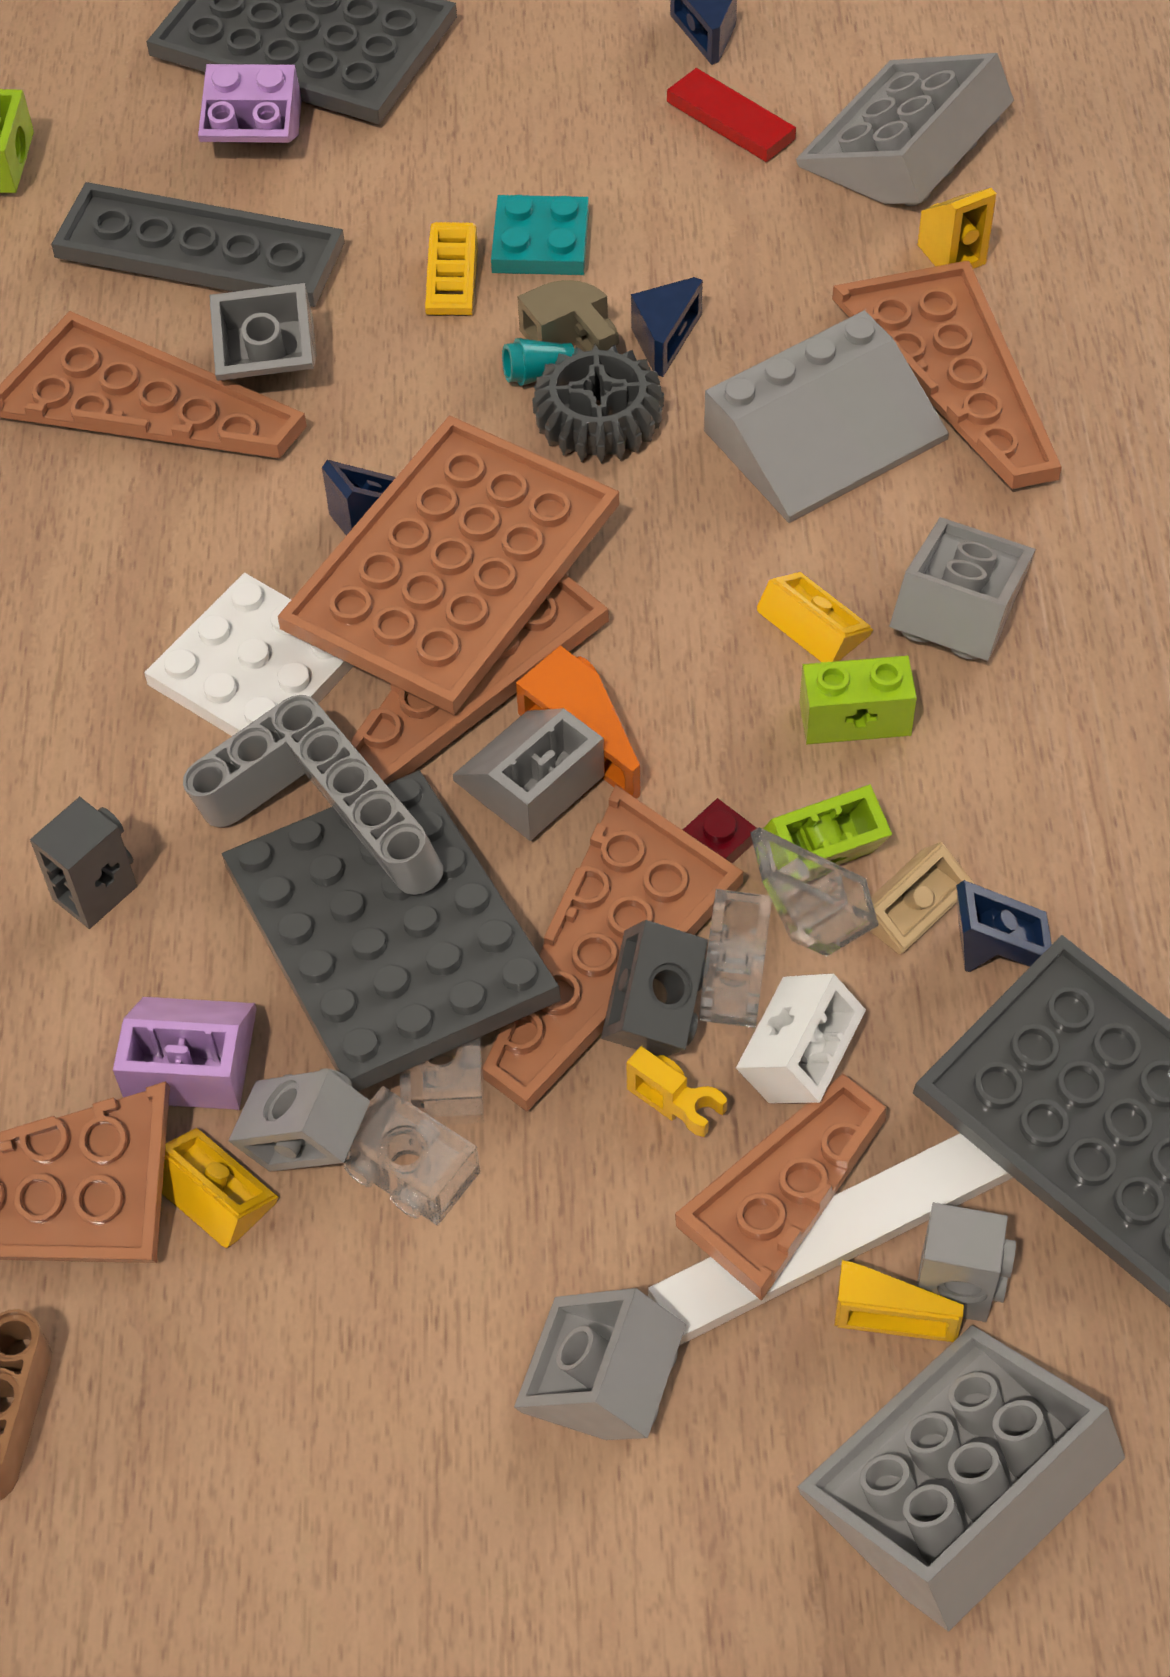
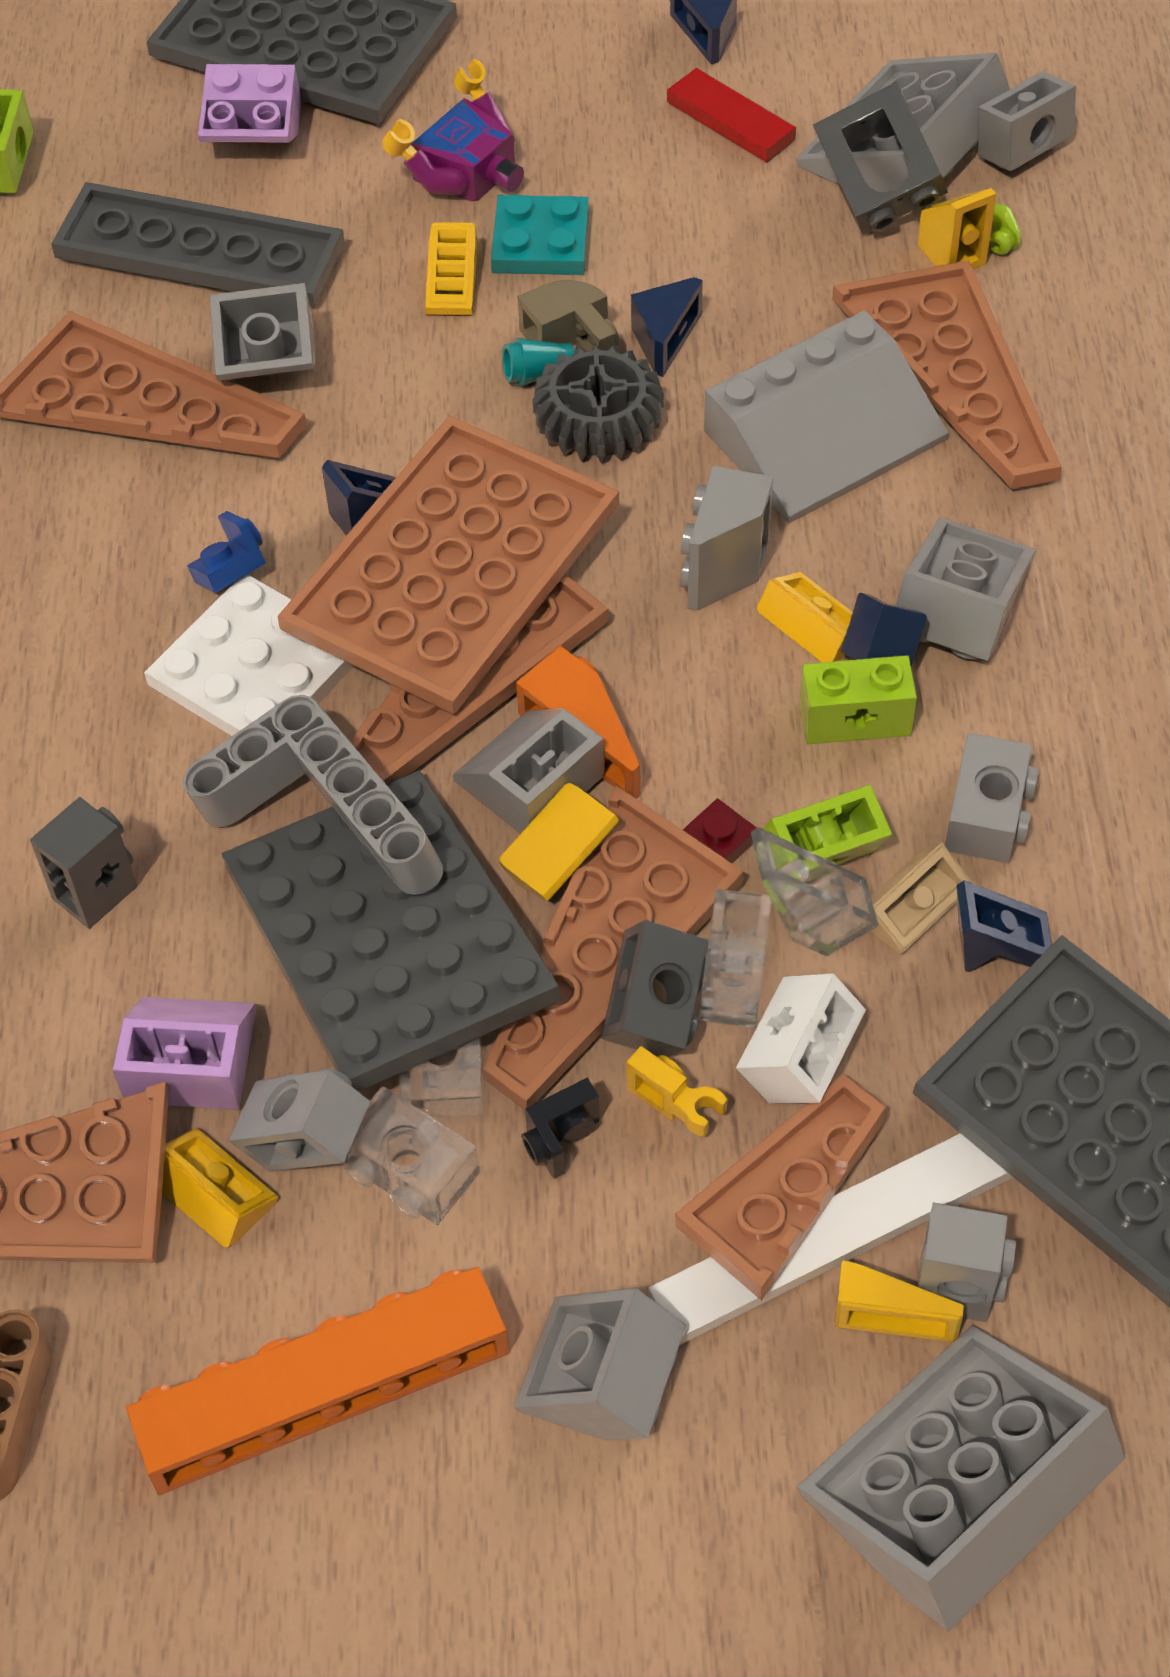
(231, 560): none -> blue bracket
(317, 1379): none -> orange brick
(465, 148): none -> torso
(557, 841): none -> yellow slope
(560, 1117): none -> black bracket
(728, 535): none -> light grey slope
(862, 120): none -> dark grey panel
(882, 630): none -> dark blue panel
(986, 825): none -> light grey brick
(1005, 230): none -> lime arm
(1026, 121): none -> light grey brick

